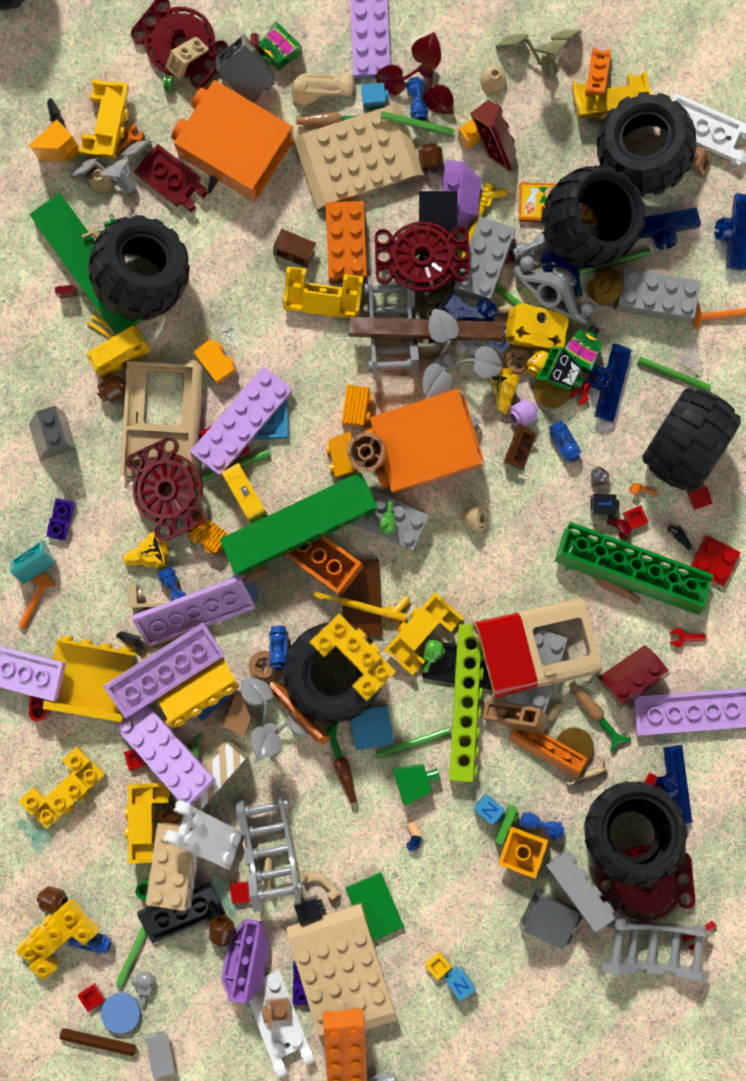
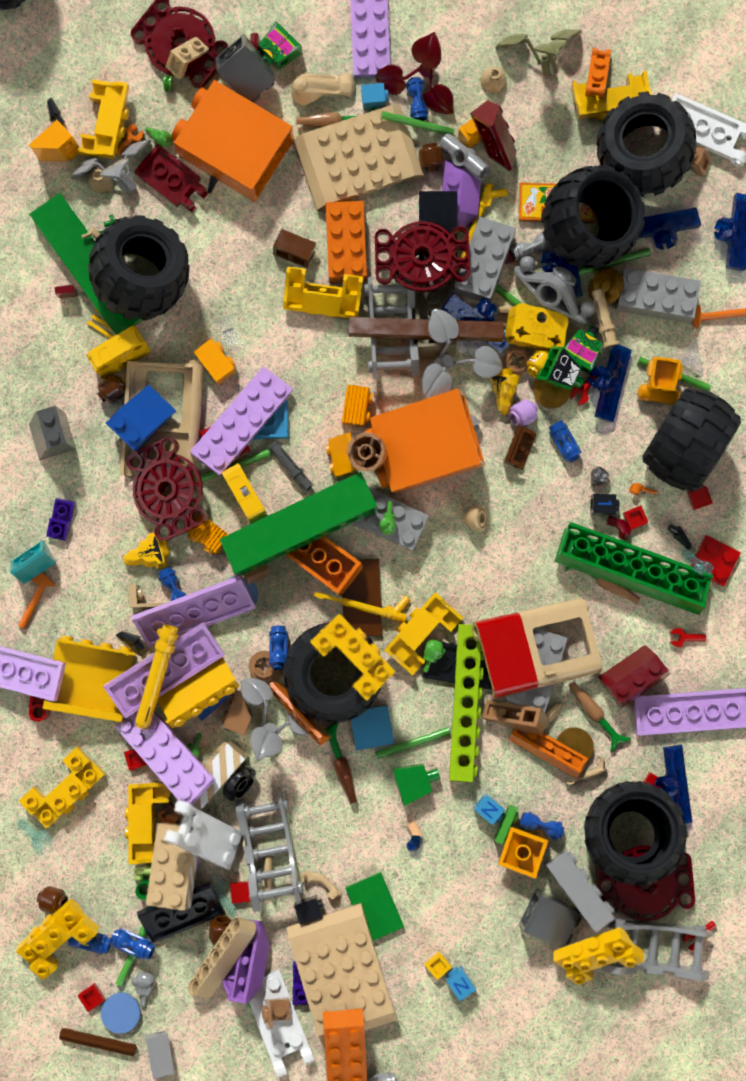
(141, 417): none -> blue slope
(141, 871): none -> yellowish green arm
(141, 948): none -> blue piece
(161, 137): none -> bright green piece
(164, 648): none -> yellow cylinder
(222, 958): none -> tan beam
(239, 782): none -> black tile
(287, 462): none -> dark grey pin
(464, 156): none -> light grey piece
(595, 952): none -> yellow bracket
(606, 327): none -> tan pin
(662, 381): none -> light orange piece
(699, 566): none -> clear light blue bar

